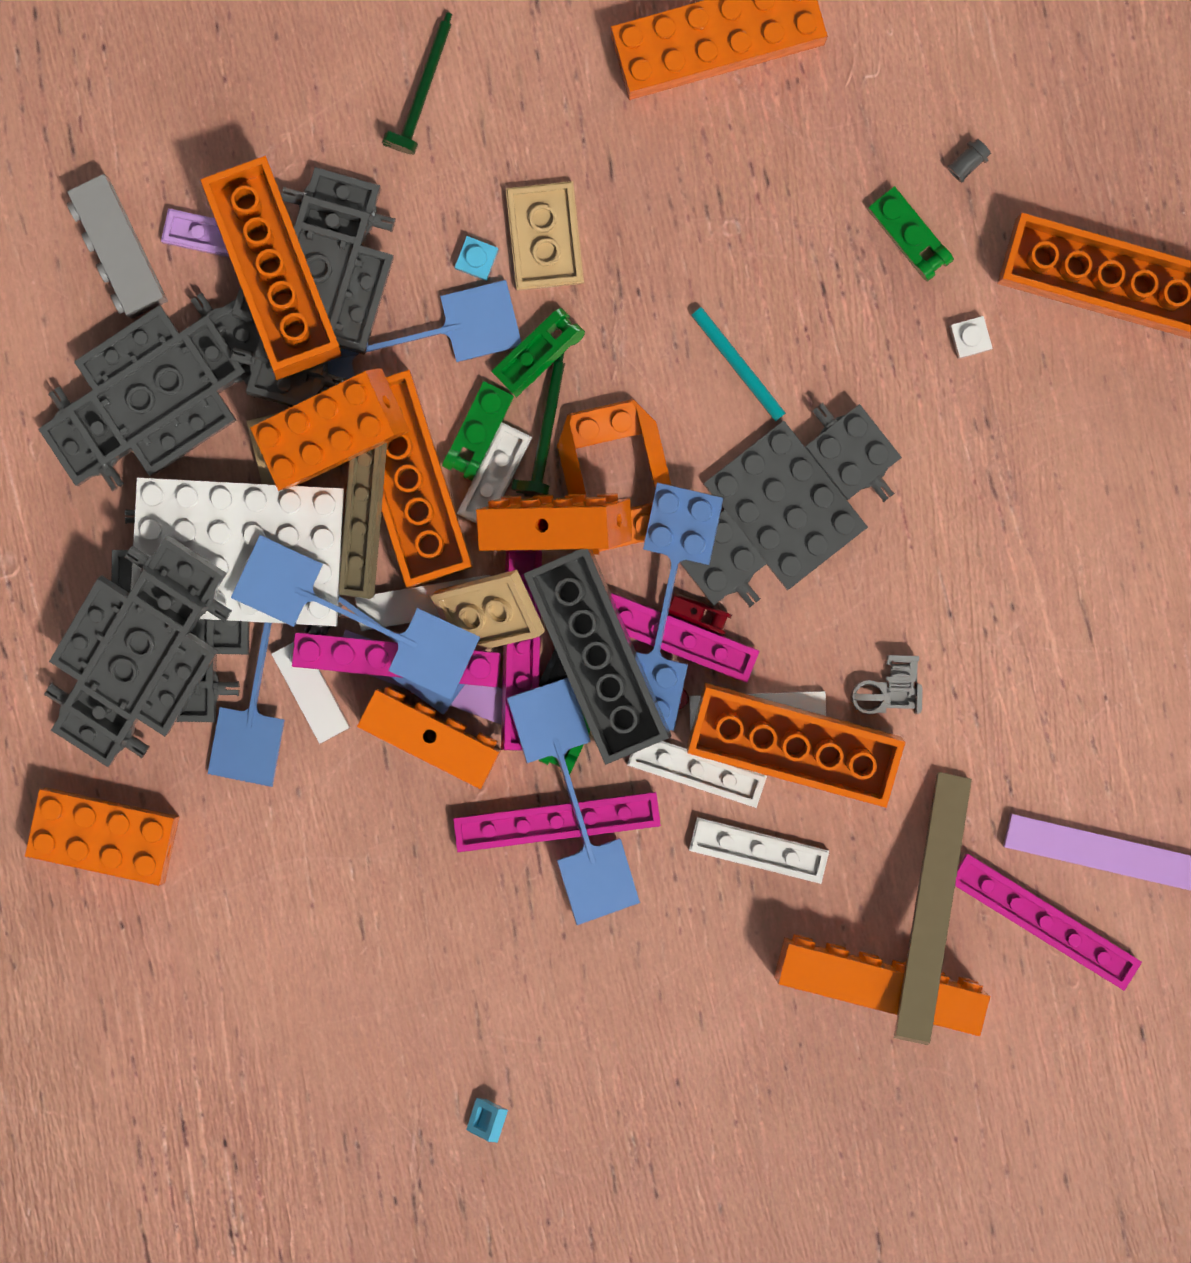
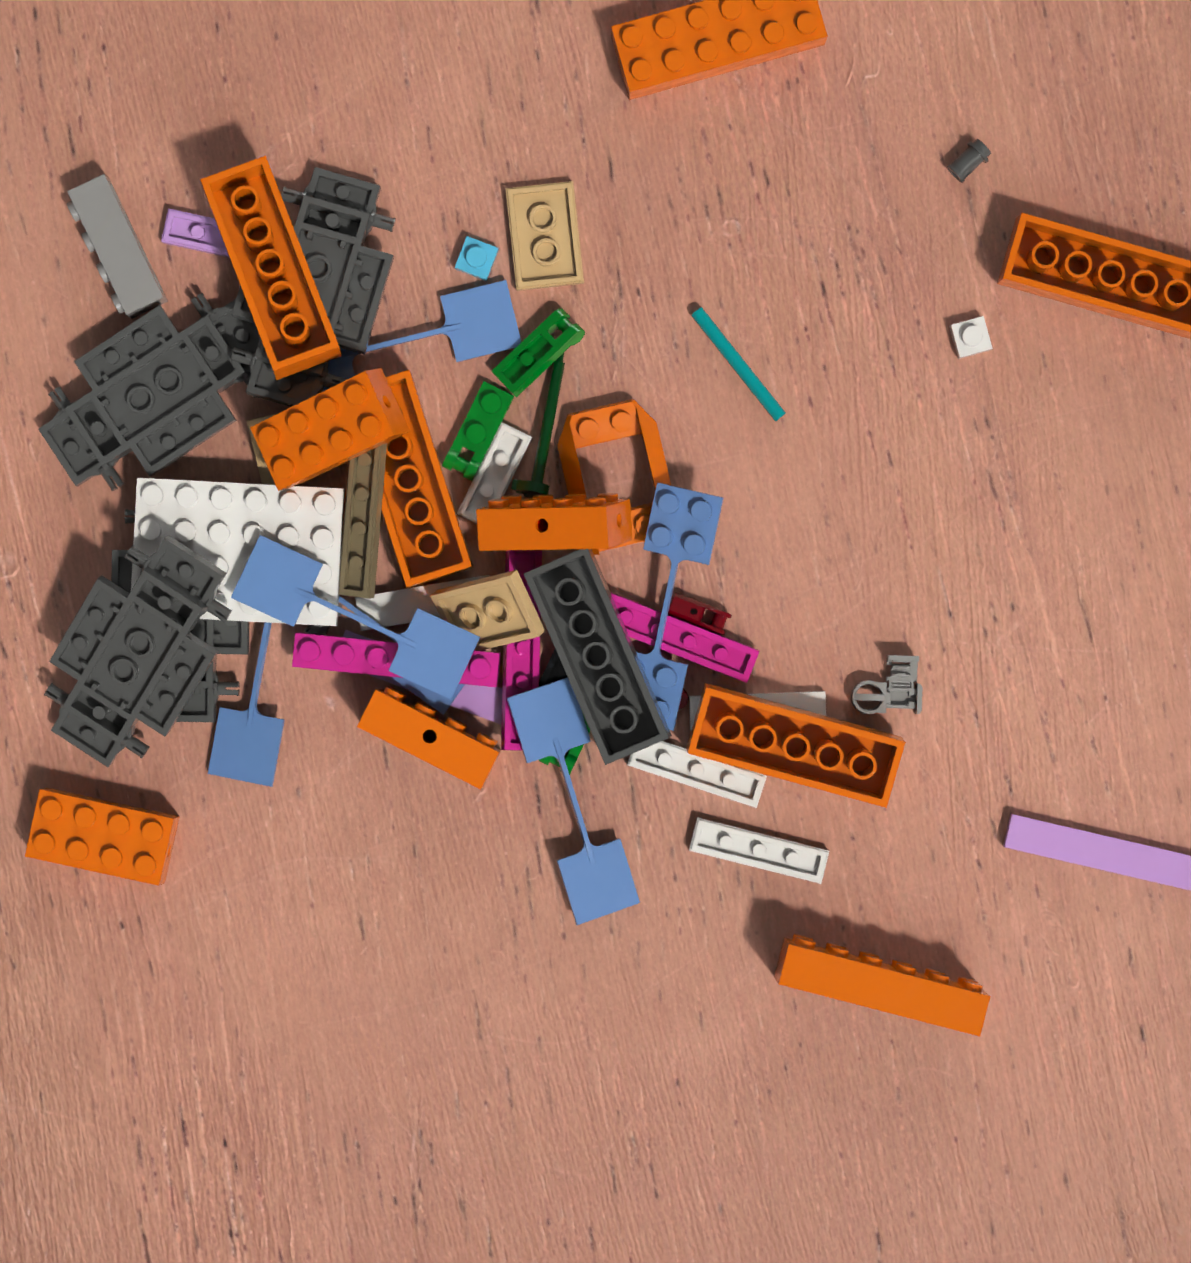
(312, 696): white tile -> none
(404, 141): dark green piece -> none
(487, 1120): medium azure plate -> none
(556, 822): dark pink plate -> none
(790, 502): dark grey piece -> none
(909, 233): green plate -> none
(932, 909): dark tan tile -> none
(1046, 922): dark pink plate -> none

